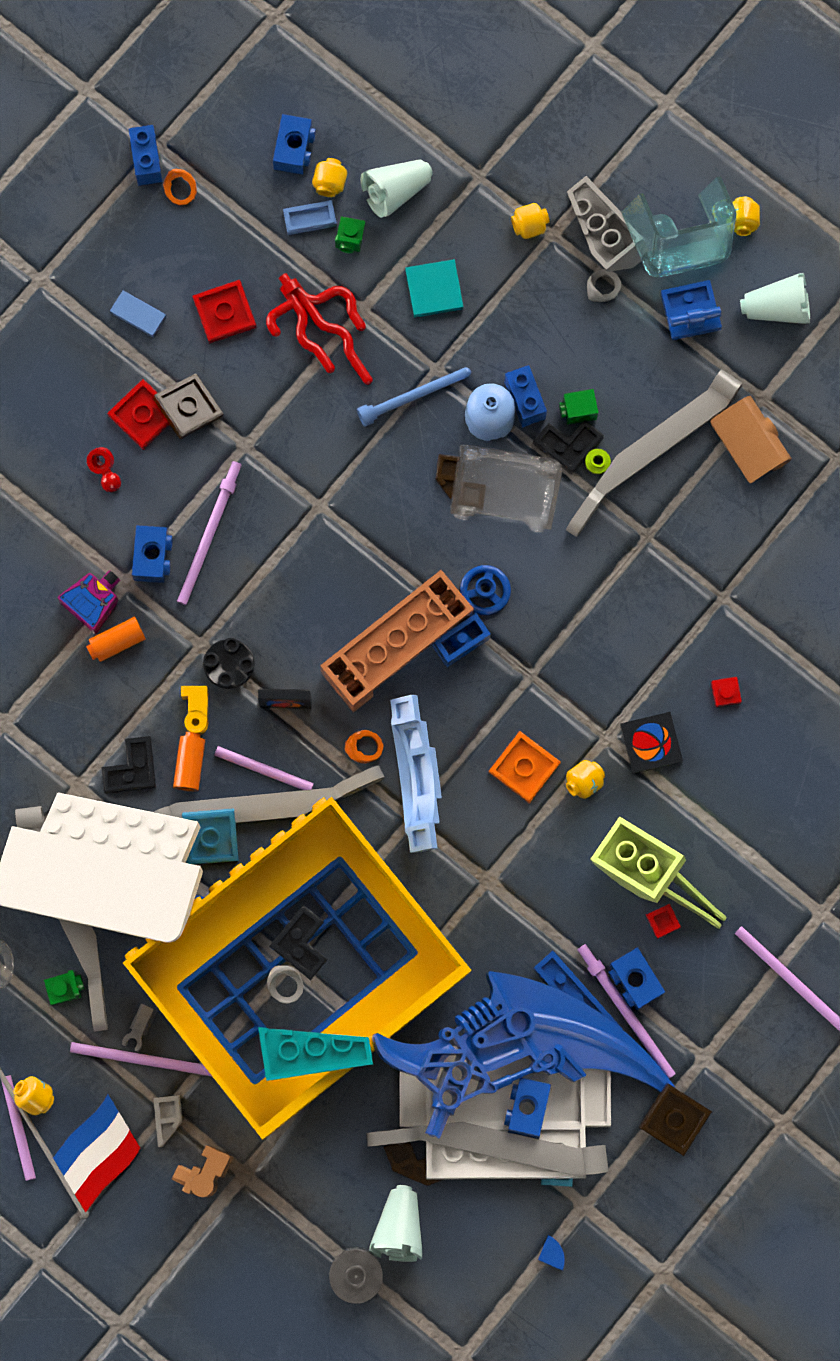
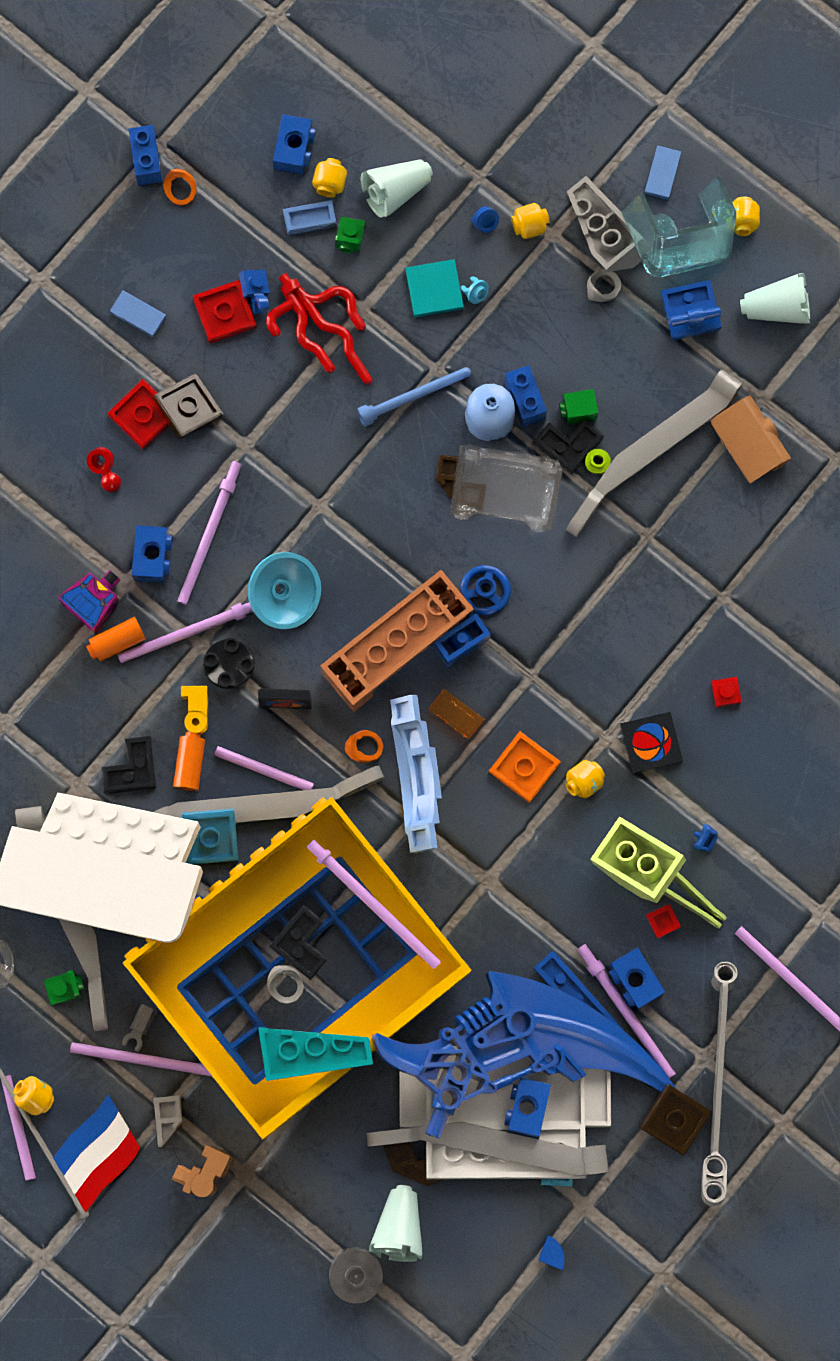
(237, 612): none -> lavender bar
(255, 285): none -> blue plate
(298, 593): none -> medium azure dish
(325, 858): none -> lavender bar
(456, 714): none -> clear orange tile
(477, 291): none -> medium azure plate
(485, 219): none -> blue tile
(662, 172): none -> medium blue tile
(706, 839): none -> blue piece
(709, 1179): none -> light grey piece

